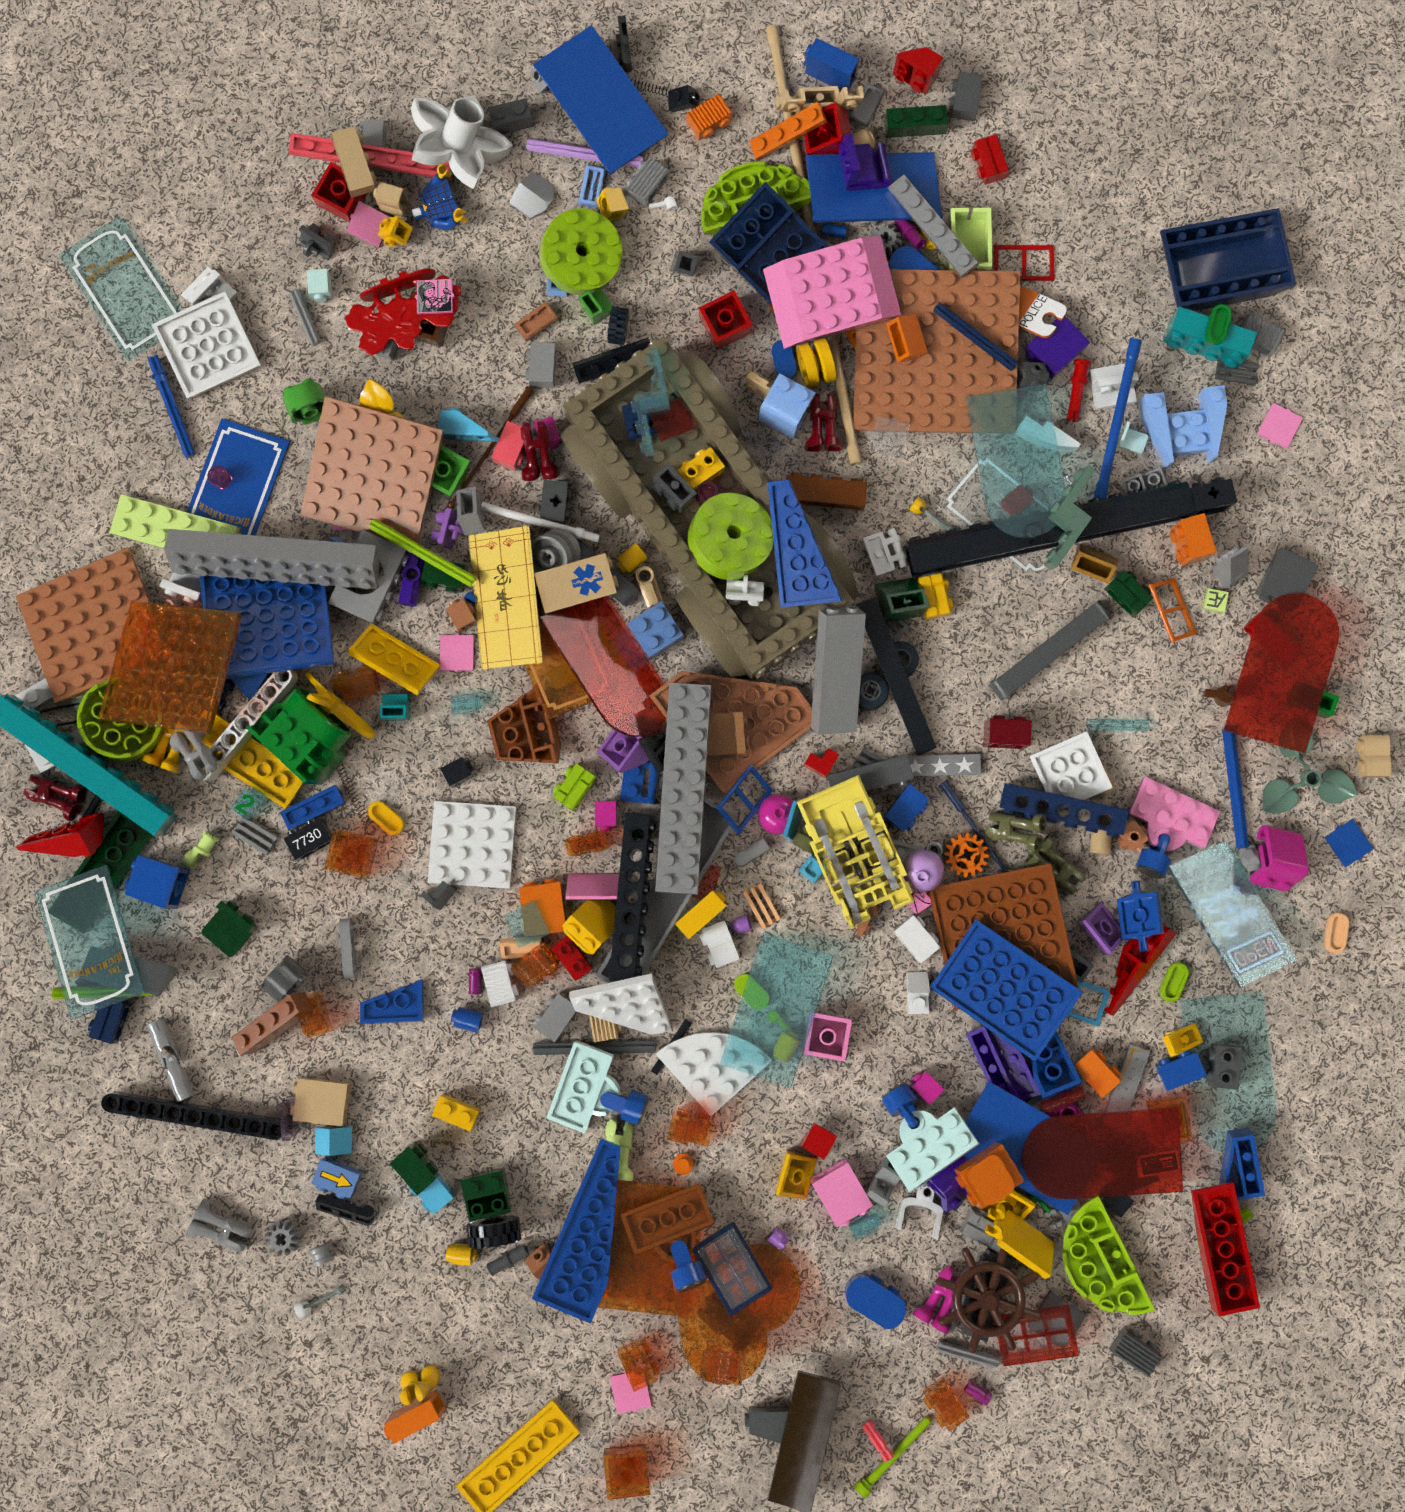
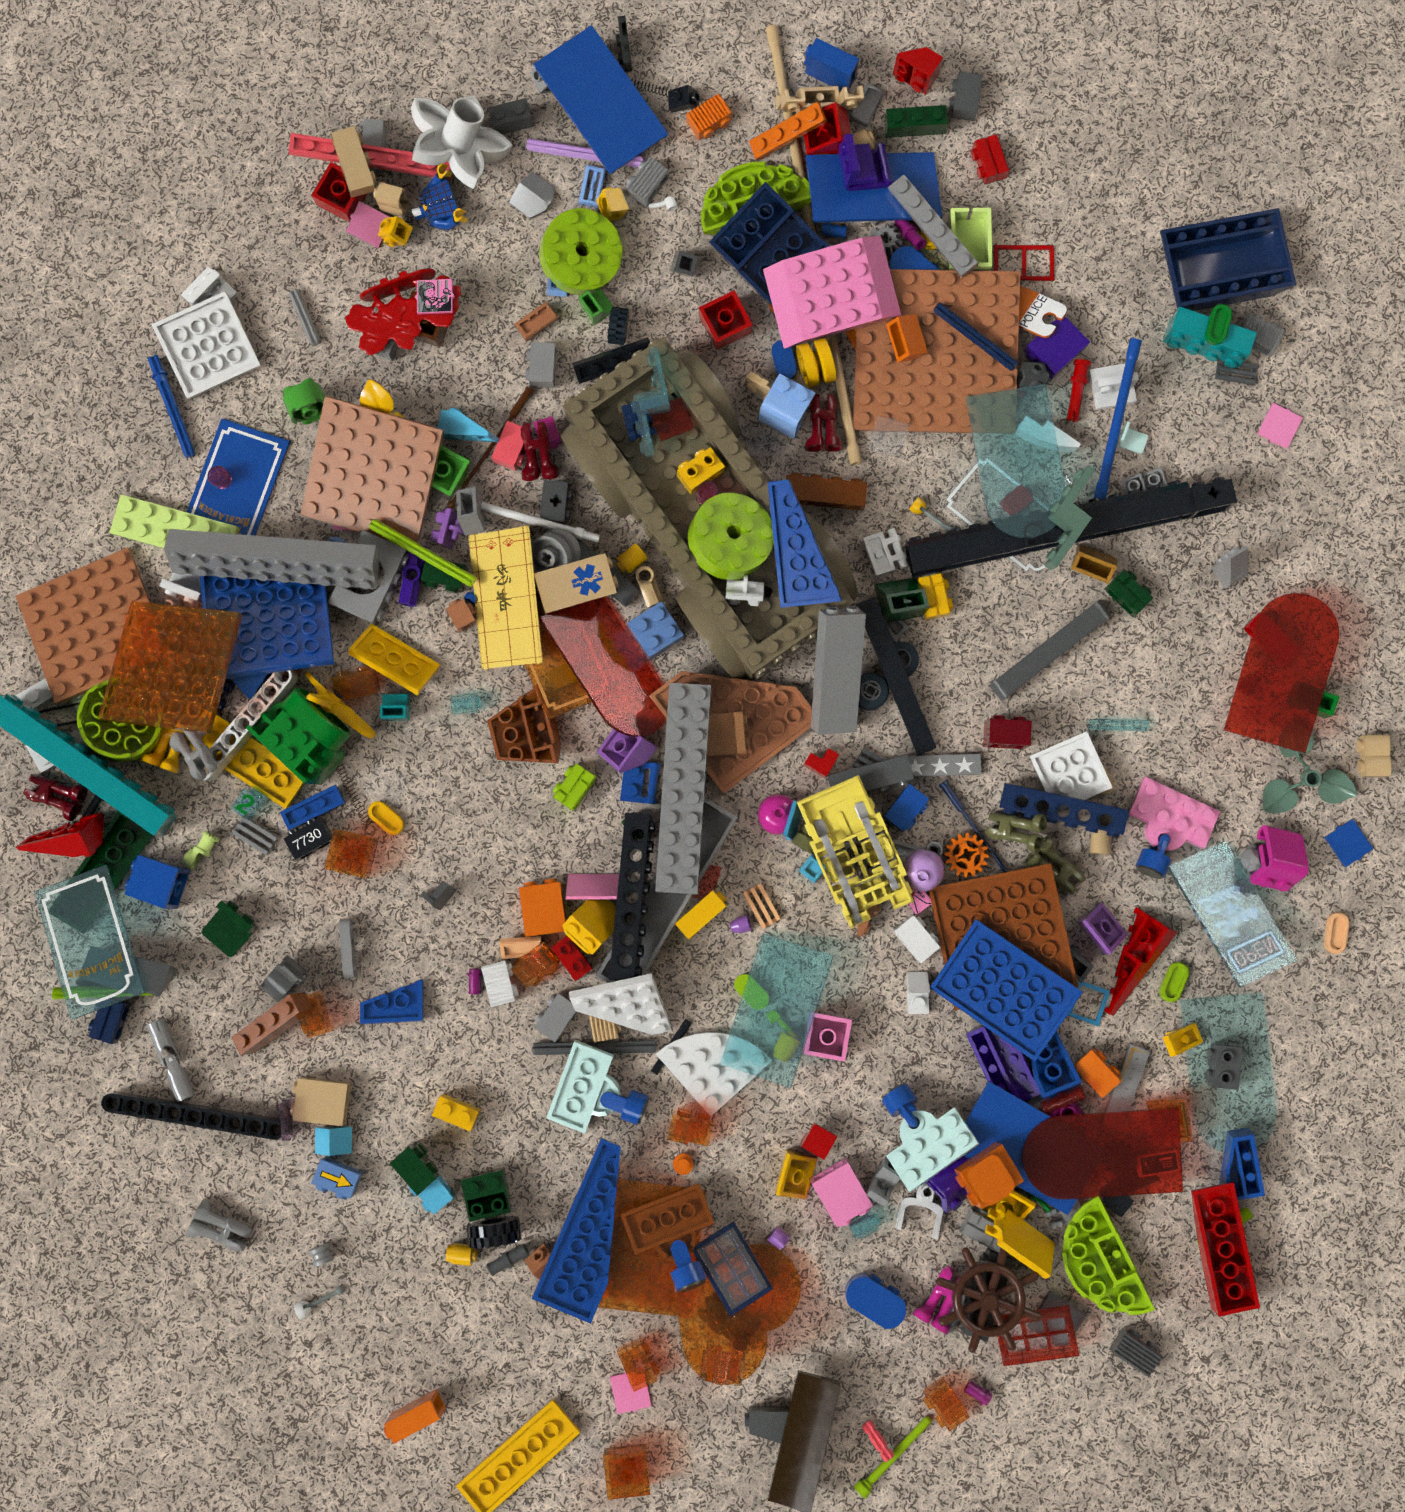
(120, 286): clear light blue piece -> none
(290, 1239): light grey gear -> none
(314, 243): dark grey hips -> none
(319, 285): light aqua brick -> none
(345, 1210): black plate -> none
(417, 1390): yellow piece -> none
(456, 652): bright pink piece -> none
(457, 772): black brick -> none
(467, 1019): blue brick -> none
(472, 844): white plate -> none
(526, 924): clear light blue piece -> none
(581, 845): clear orange brick -> none
(606, 815): dark pink brick -> none
(625, 1142): yellowish green piece -> none
(655, 750): pearl dark grey wing -> none
(674, 488): dark grey brick -> none
(720, 944): white brick -> none
(751, 853): light grey bar -> none
(753, 809): blue window -> none
(926, 1086): dark pink brick -> none
(963, 1353): light grey axle -> none
(1140, 837): nougat brick -> none
(1140, 916): blue plate -> none
(1180, 1070): blue brick -> none
(1182, 607): orange window -> none
(1185, 431): light blue wedge -> none
(1192, 540): orange brick -> none
(1215, 600): yellowish green tile -> none
(1219, 696): reddish brown piece -> none
(1235, 790): blue axle -> none
(1285, 575): dark grey brick -> none

